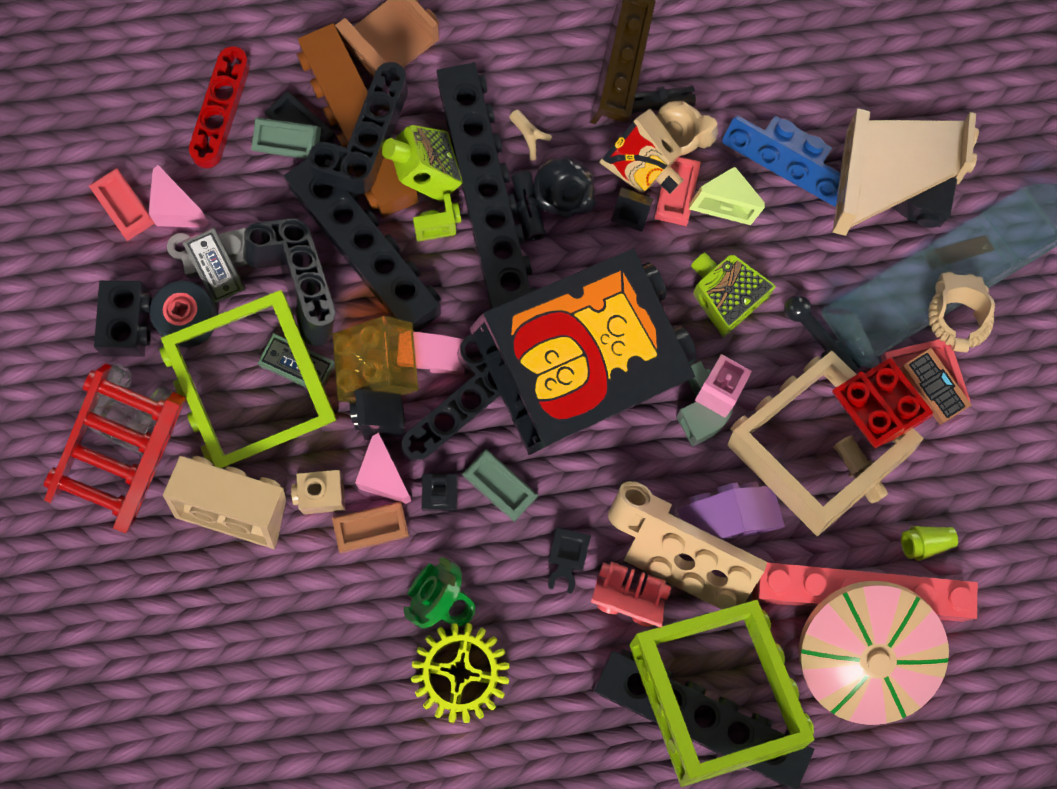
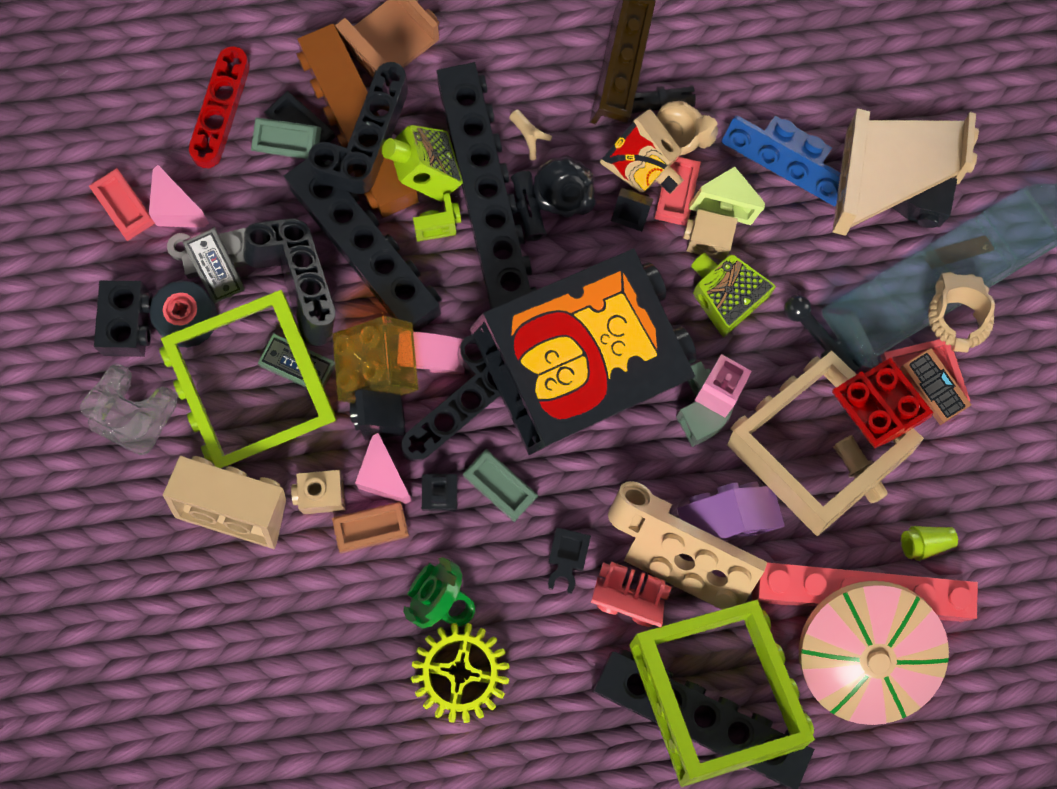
(137, 476): red fence -> none
(710, 234): none -> tan brick

